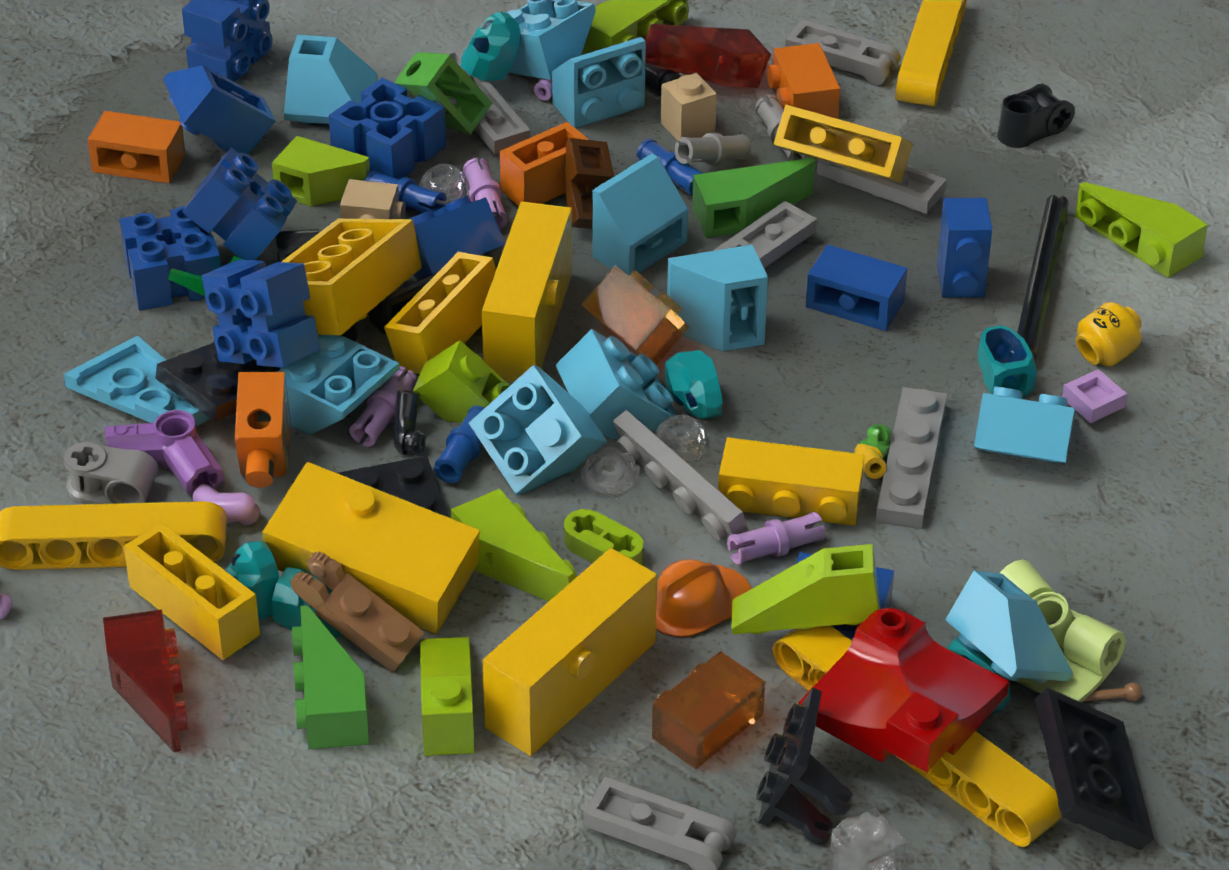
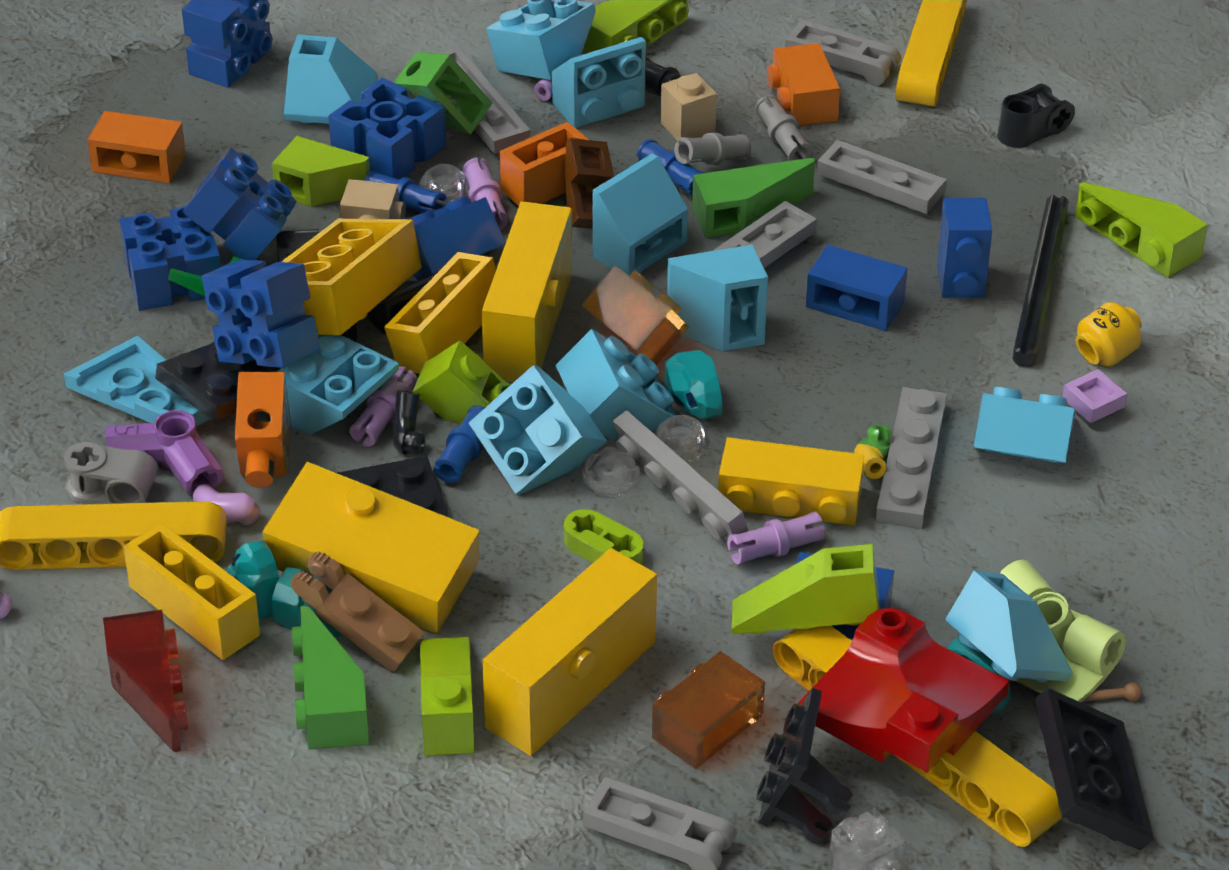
(219, 108): blue slope -> none
(492, 48): teal rock -> none
(513, 548): lime slope -> none
(696, 596): orange piece -> none
(715, 54): clear red slope -> none
(843, 143): yellow brick -> none
(1006, 360): teal rock -> none

